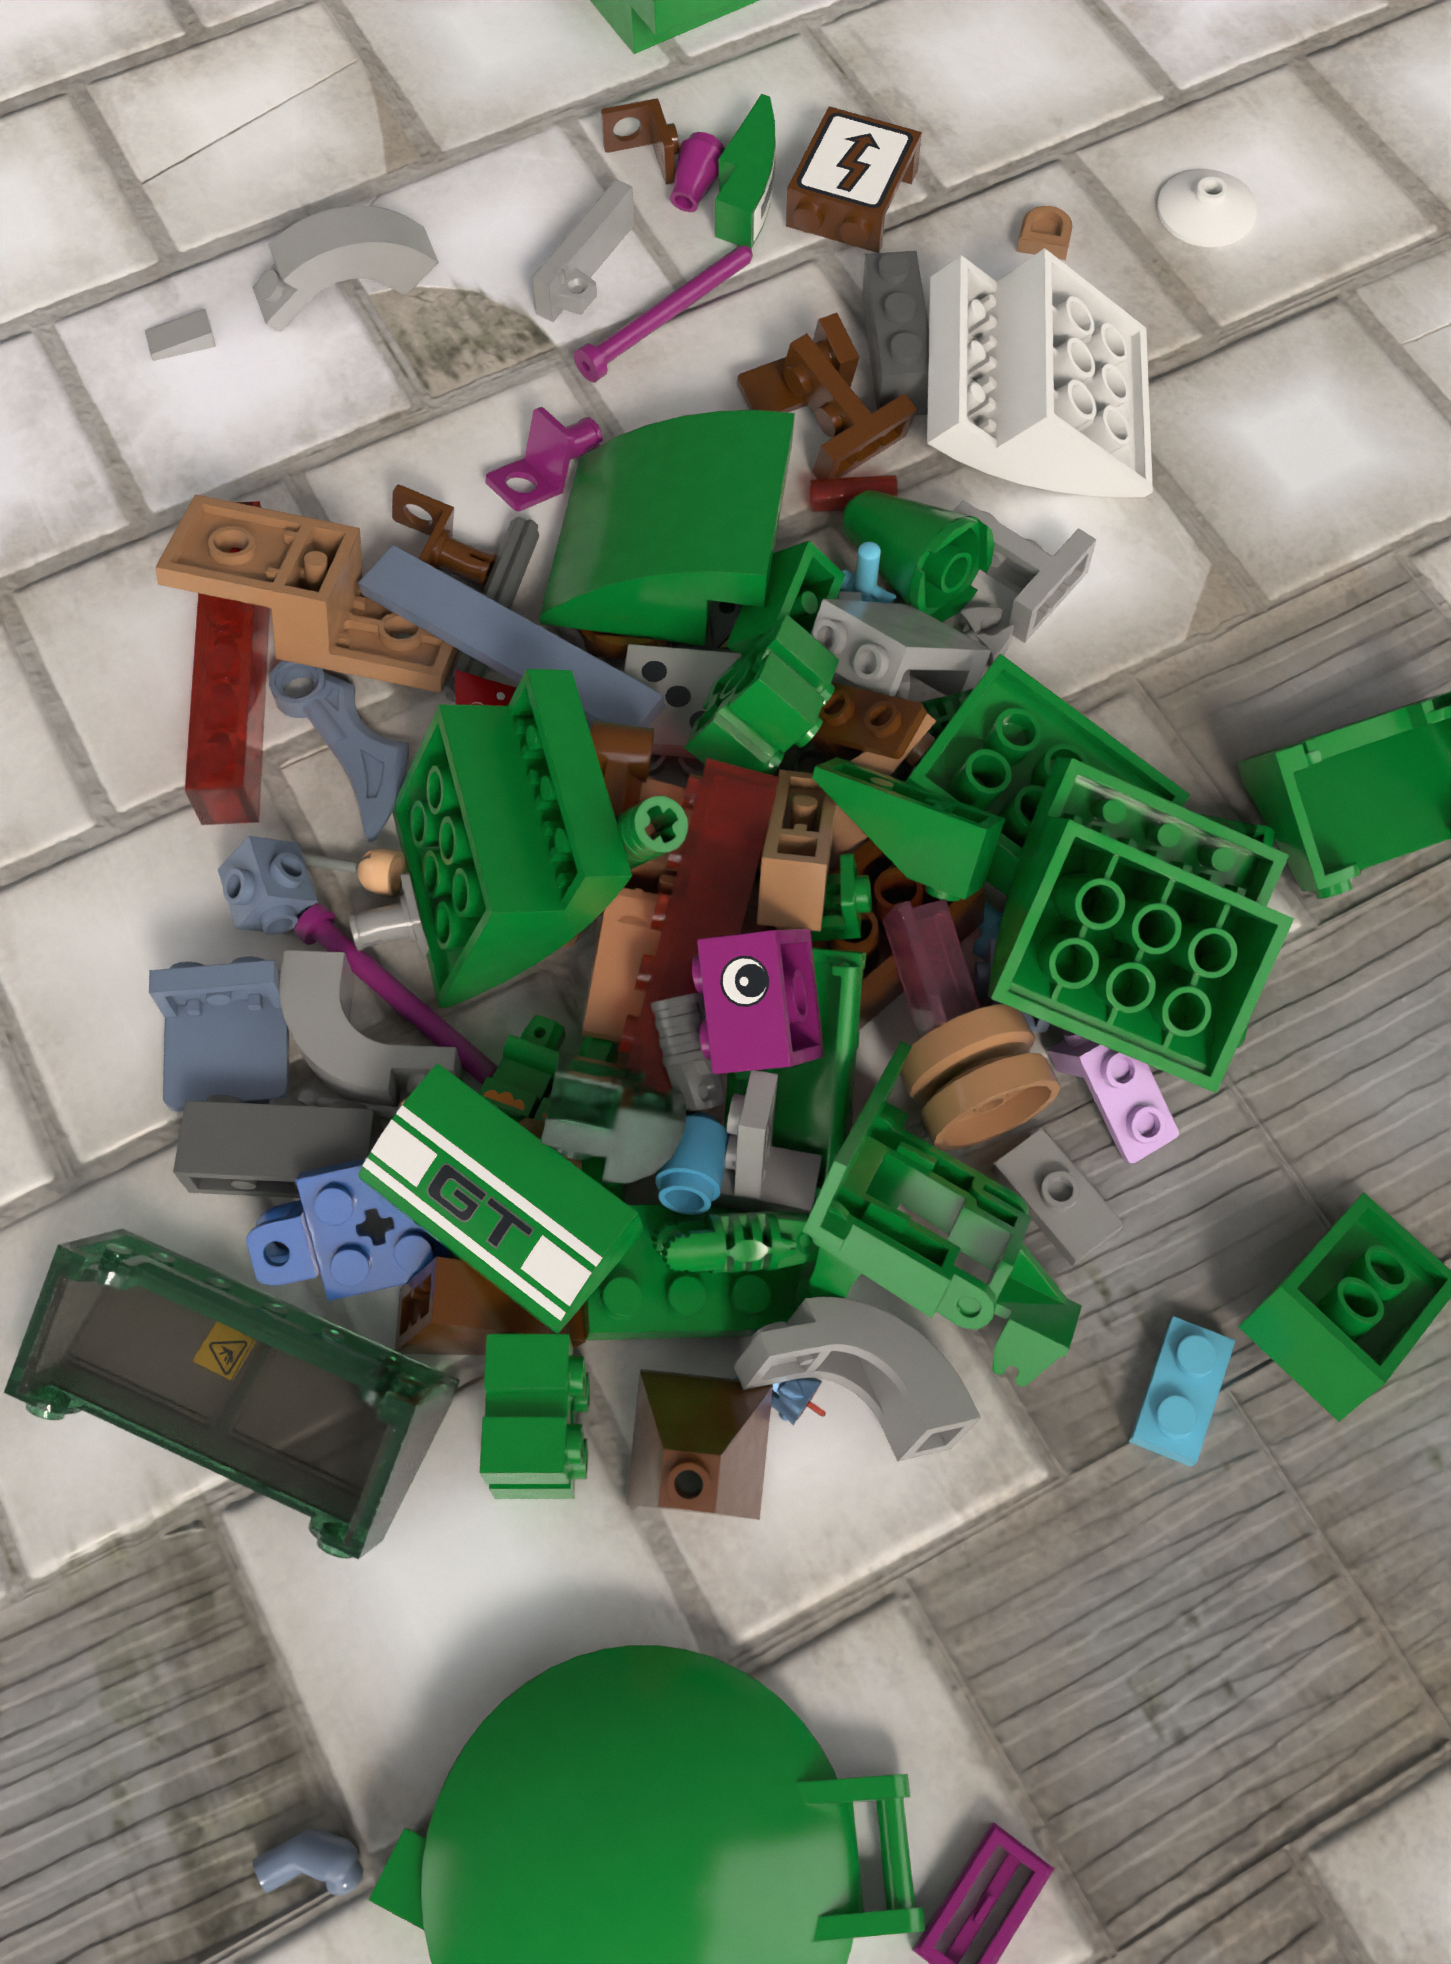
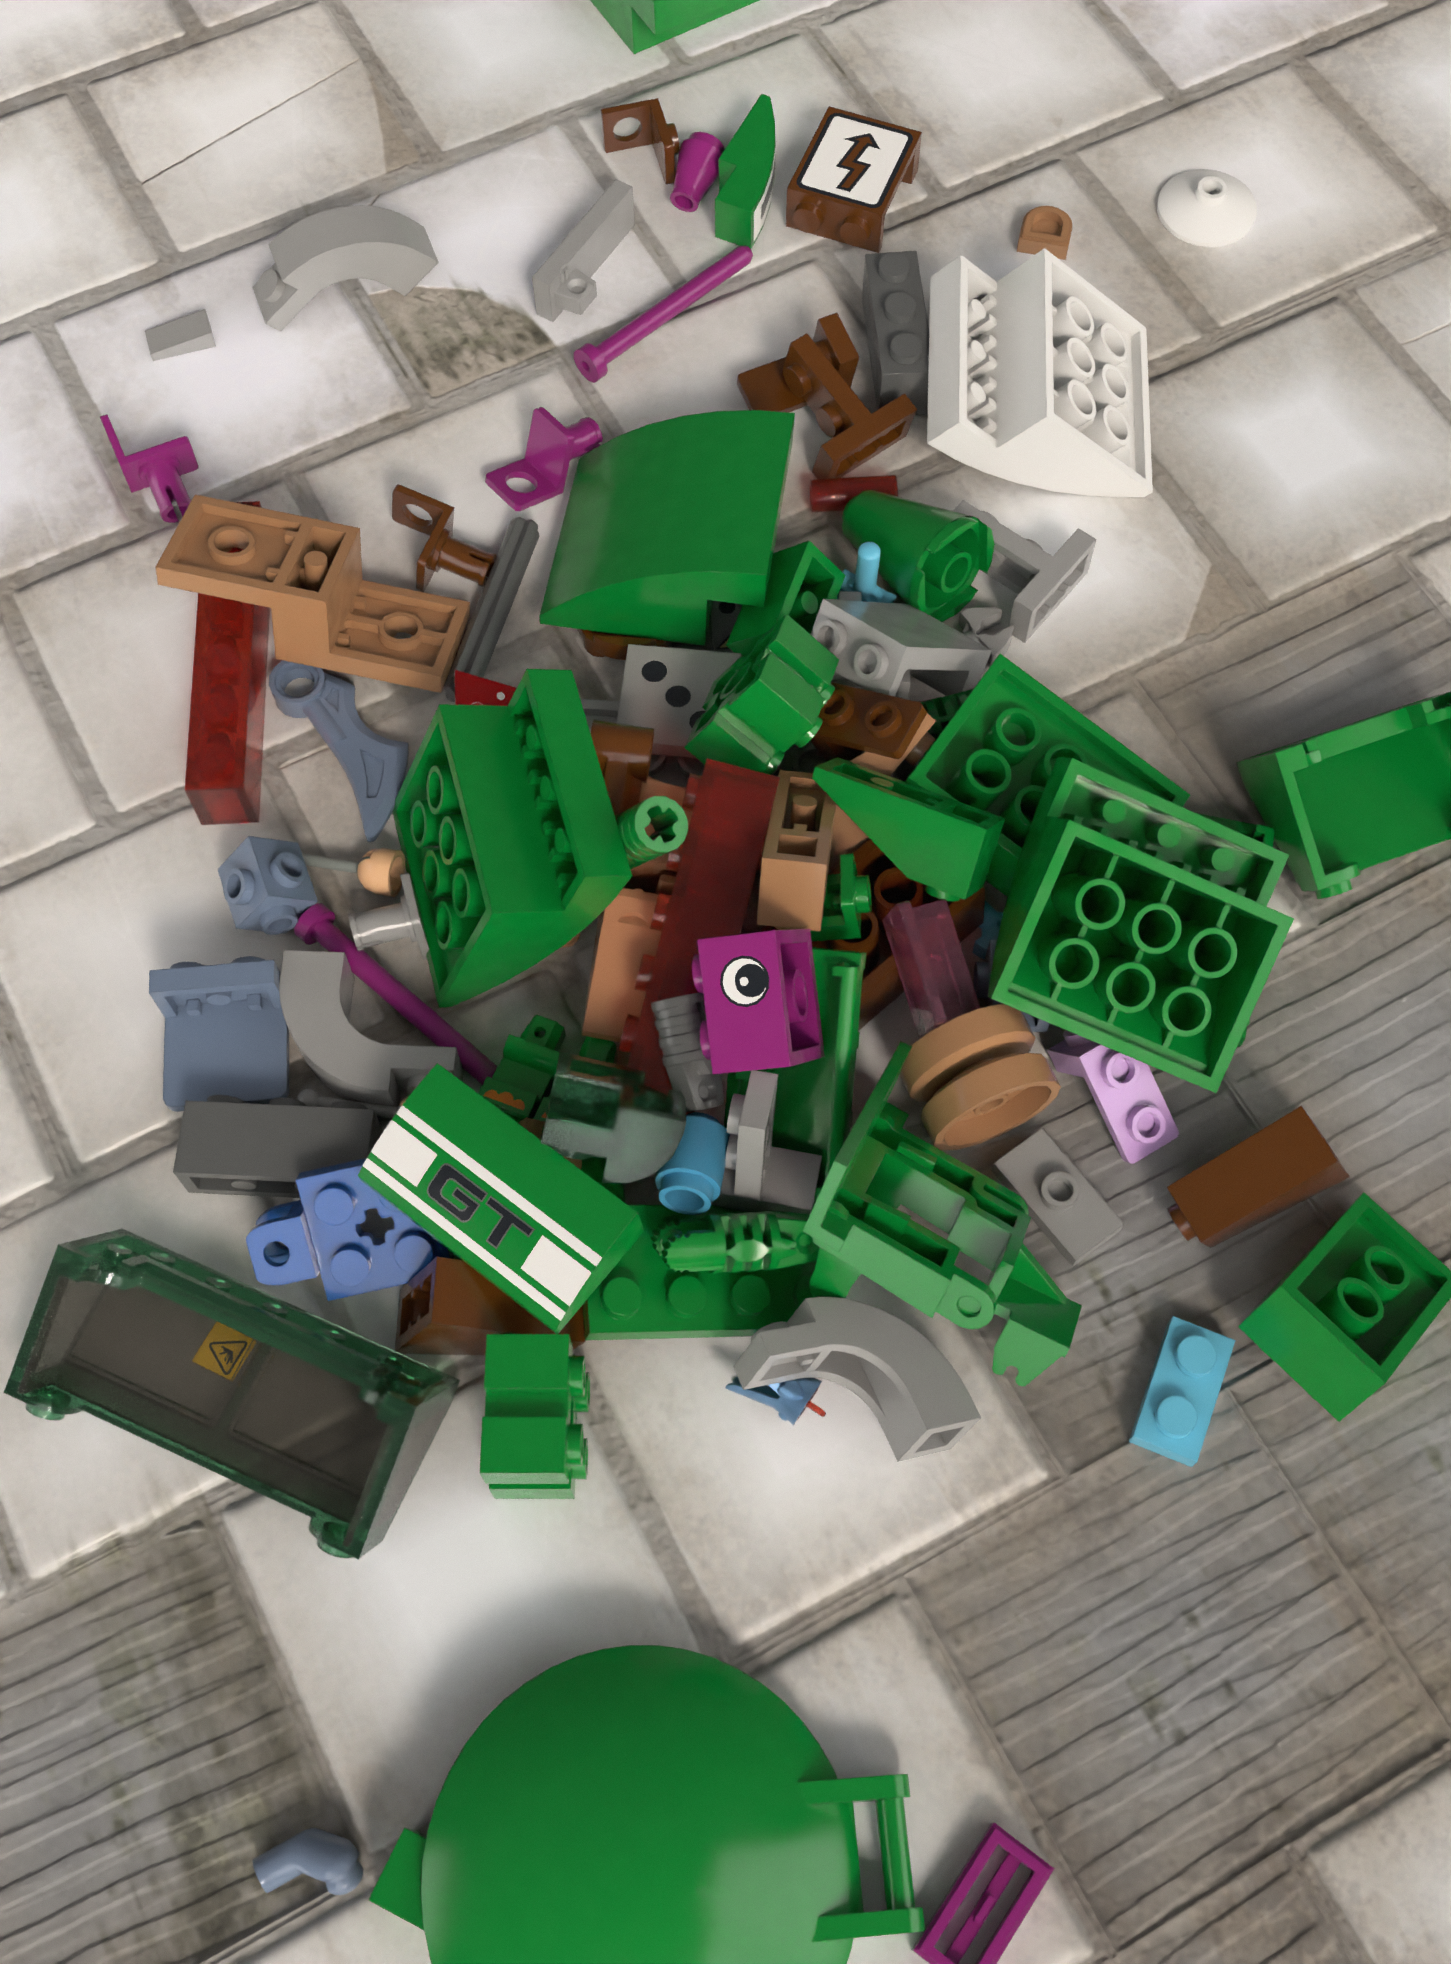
(158, 469): none -> magenta bracket
(503, 637): sand blue tile -> none
(699, 1444): reddish brown slope -> none
(1255, 1180): none -> reddish brown slope

